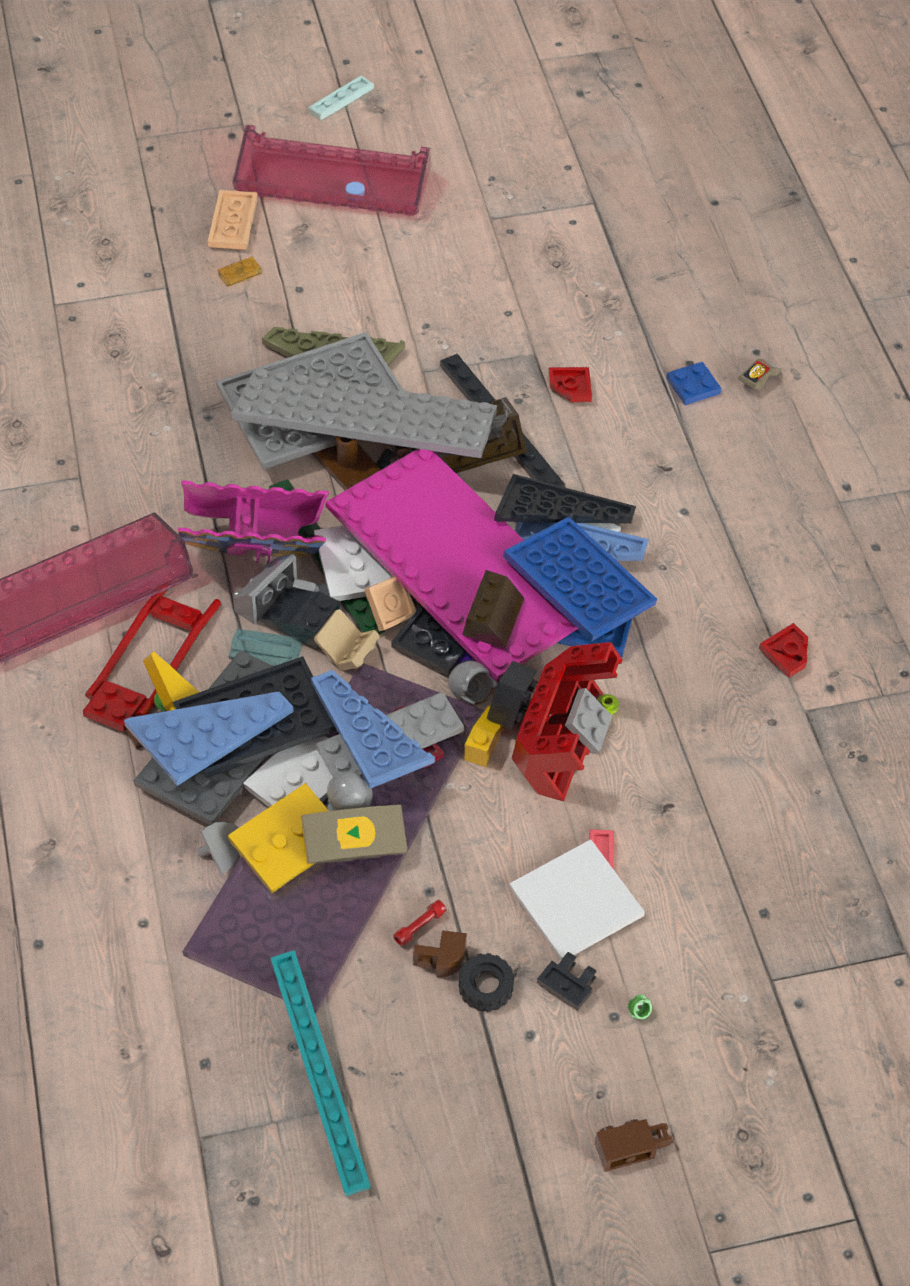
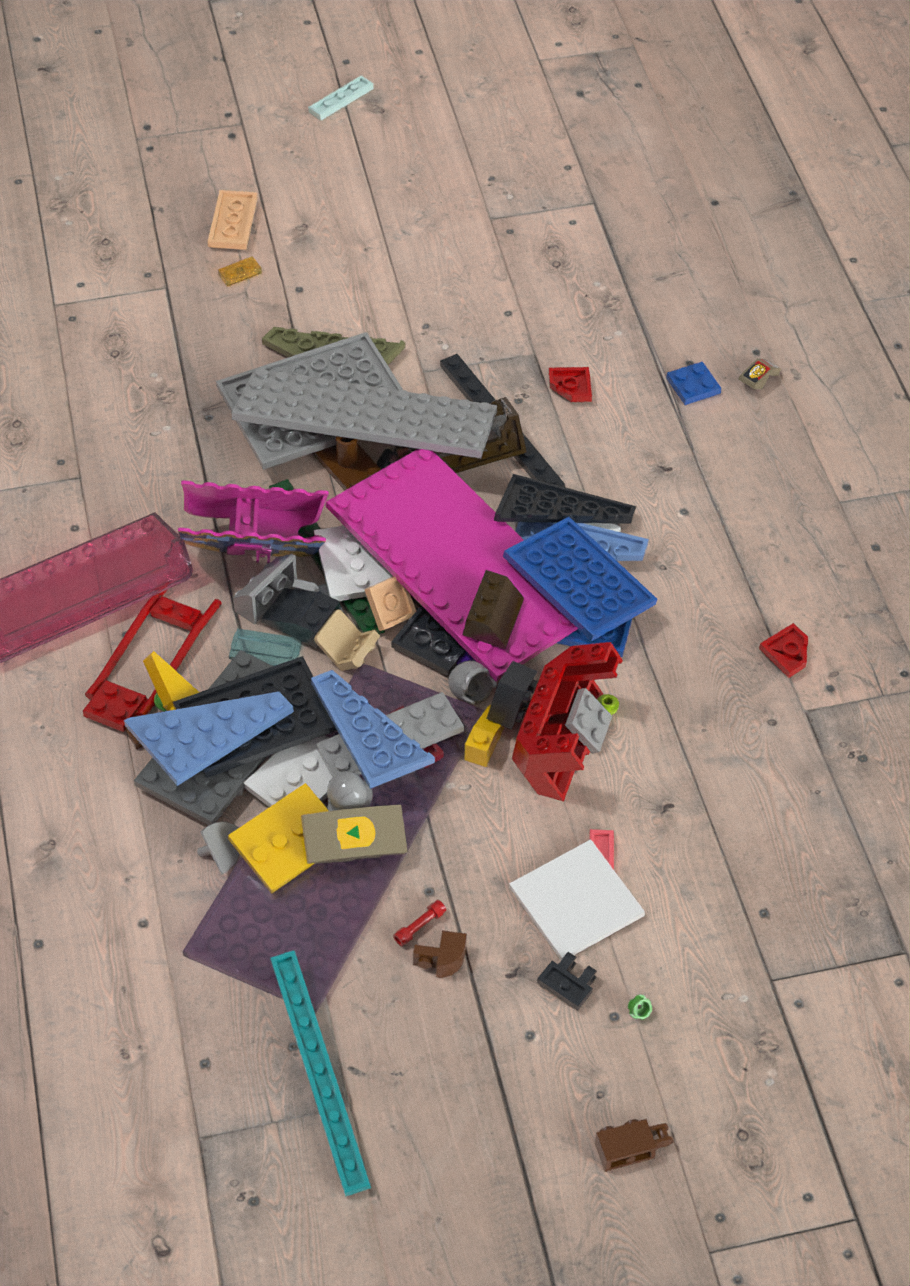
(322, 171): clear pink windscreen -> none
(355, 188): light blue tile -> none
(481, 1000): black tyre -> none

